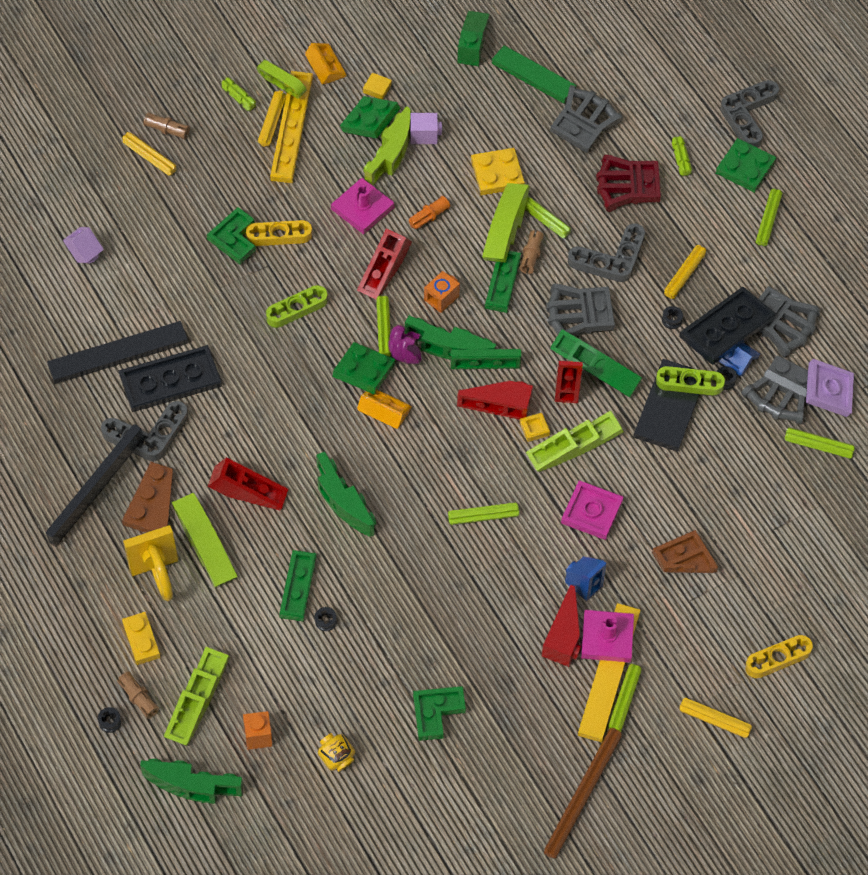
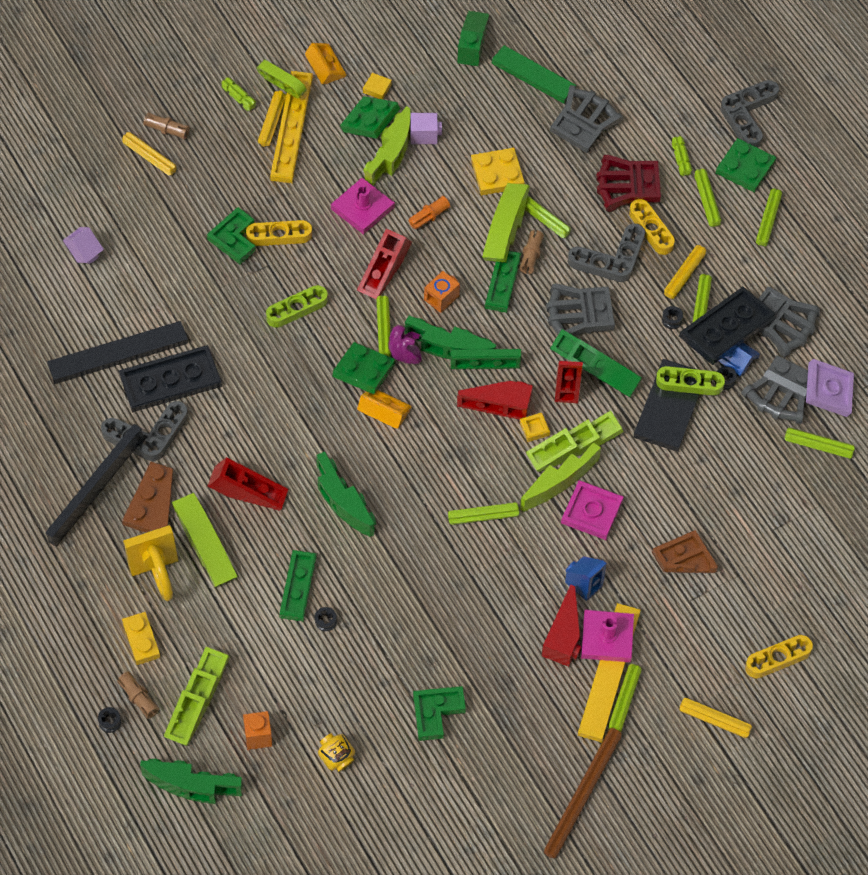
(556, 481): none -> lime slope
(651, 217): none -> yellow beam
(702, 296): none -> lime axle
(707, 197): none -> lime axle

